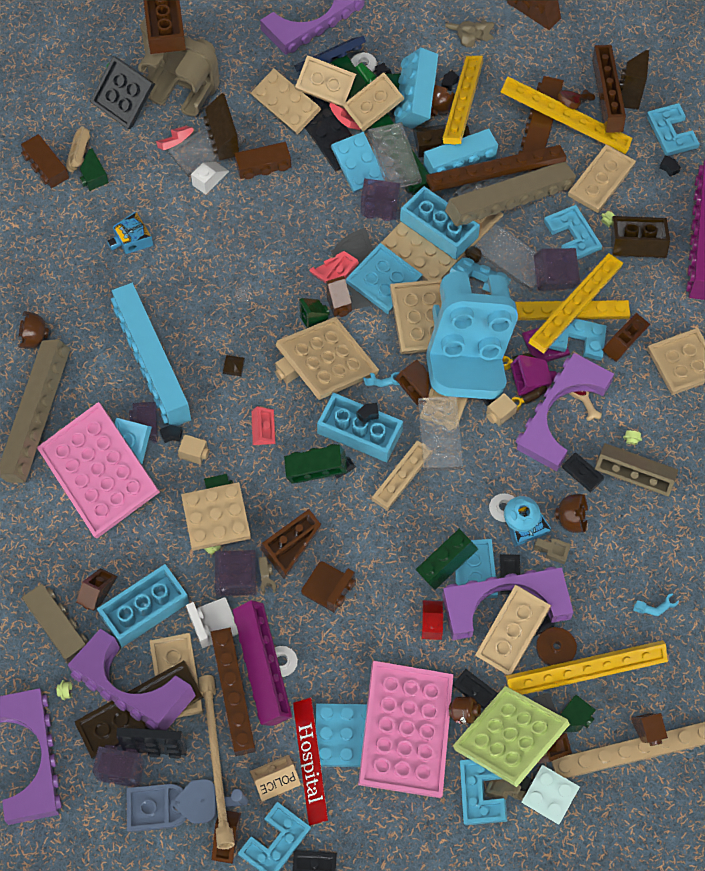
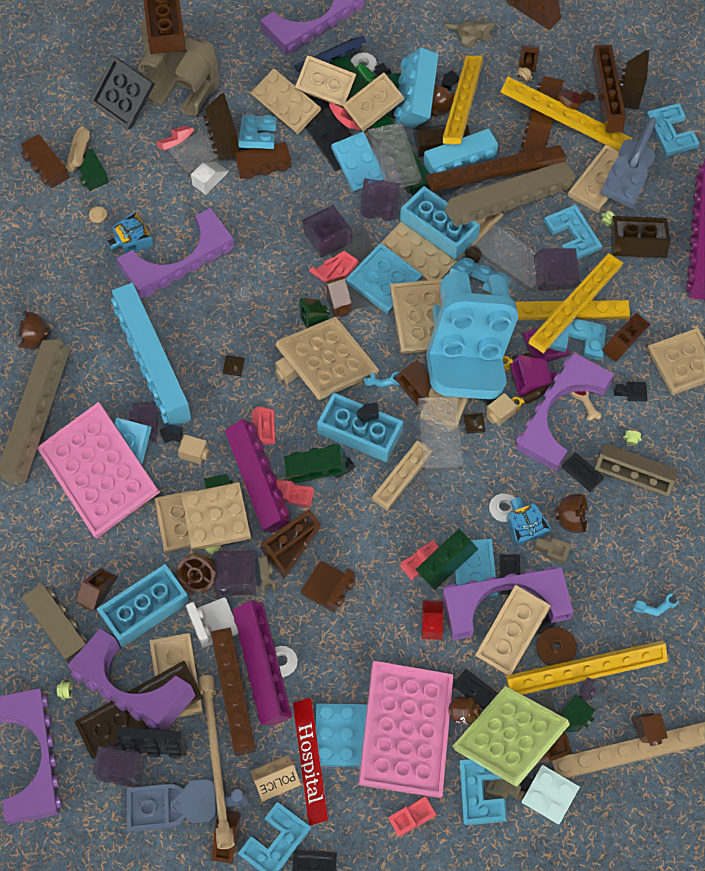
(97, 214): none -> tan plate
(150, 277): none -> medium lavender arch
(172, 522): none -> tan tile
(196, 573): none -> reddish brown cylinder
(249, 130): none -> medium azure plate
(258, 476): none -> magenta brick
(296, 494): none -> coral slope
(327, 231): none -> clear purple brick
(411, 563): none -> coral slope
(412, 816): none -> coral slope
(474, 423): none -> dark brown tile
(518, 522): medium azure piece -> none
(524, 74): none -> tan plate
(529, 57): none -> reddish brown slope
(587, 690): none -> clear purple plate
(630, 169): none -> sand blue plate
(633, 390): none -> black plate
(670, 166): black piece -> none

